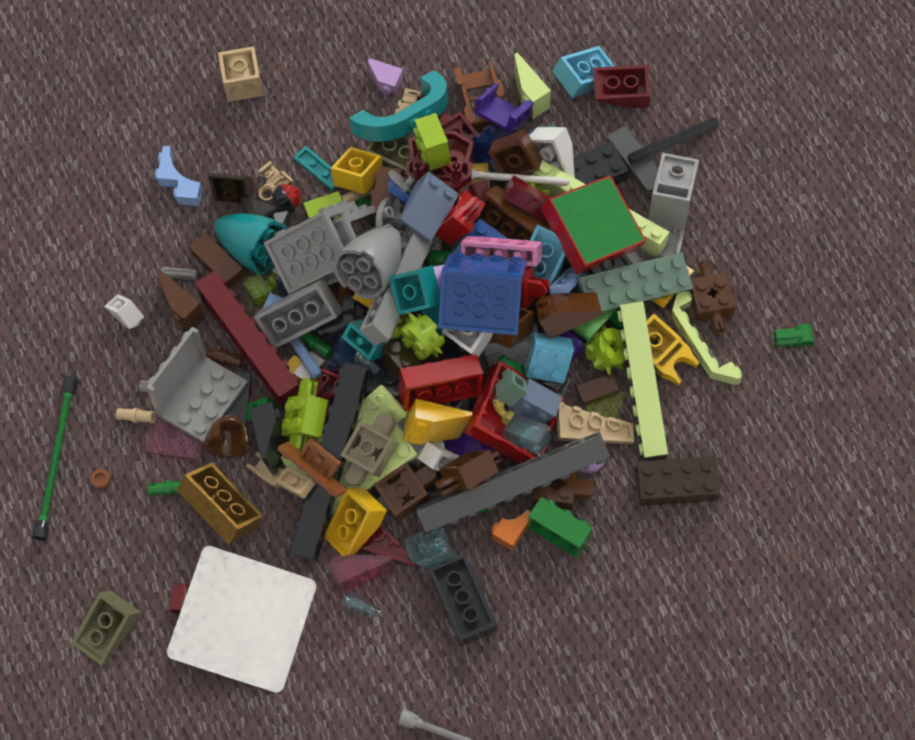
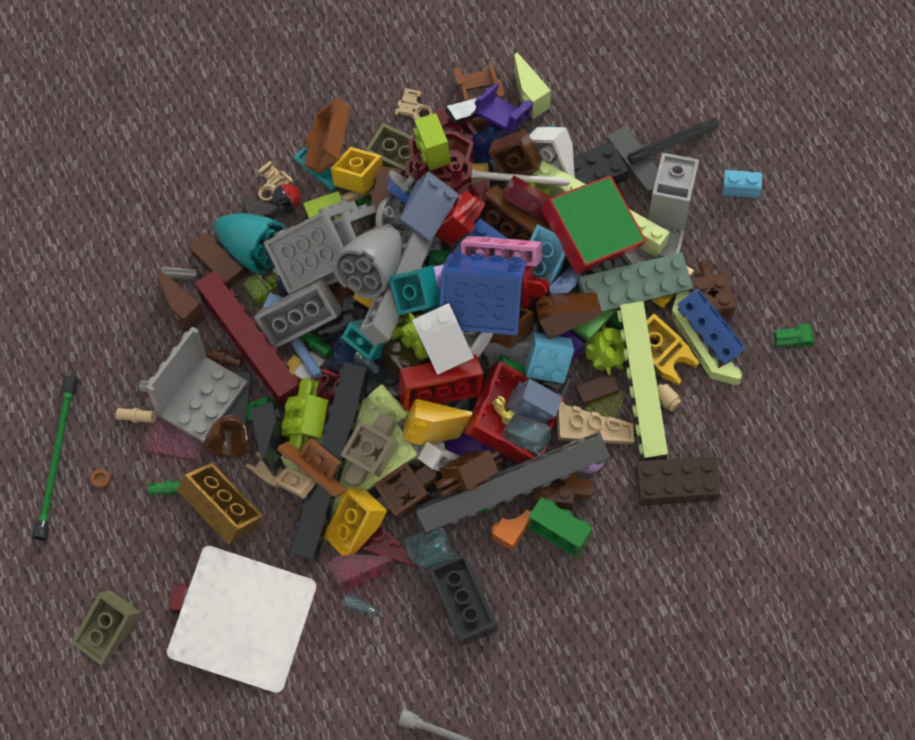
(124, 311): white slope -> none
(185, 190): light blue arch -> none
(230, 187): dark brown slope -> none
(240, 74): tan brick -> none
(282, 217): light grey slope -> none
(327, 136): none -> dark orange piece
(386, 76): lavender slope -> none
(402, 123): teal arch -> none
(443, 338): none -> white slope
(462, 111): none -> tile
(510, 388): sand green brick -> none
(577, 70): medium azure slope -> none
(623, 85): dark red slope -> none
(668, 397): none -> tan brick
(711, 326): none -> blue brick
(742, 183): none -> medium azure brick

